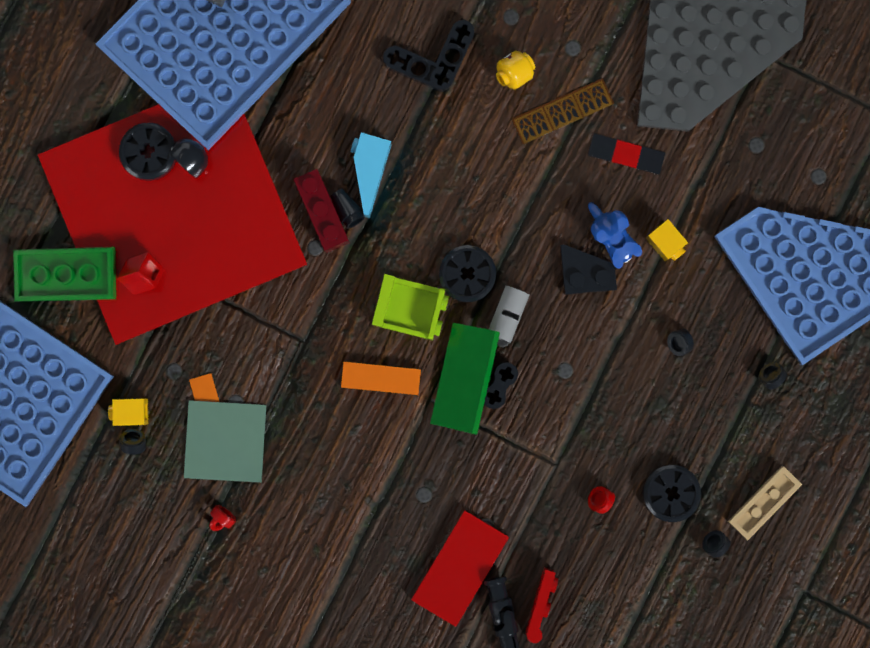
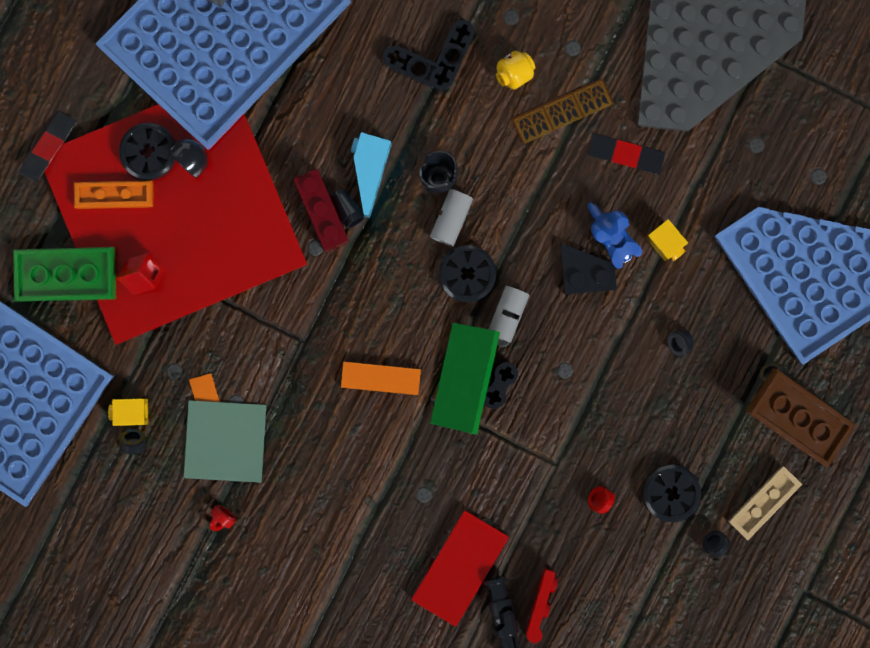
(47, 146): none -> black sticker
(113, 194): none -> orange tile
(410, 307): lime panel -> none
(439, 172): none -> black hair
(453, 216): none -> light grey pin
(800, 418): none -> reddish brown tile

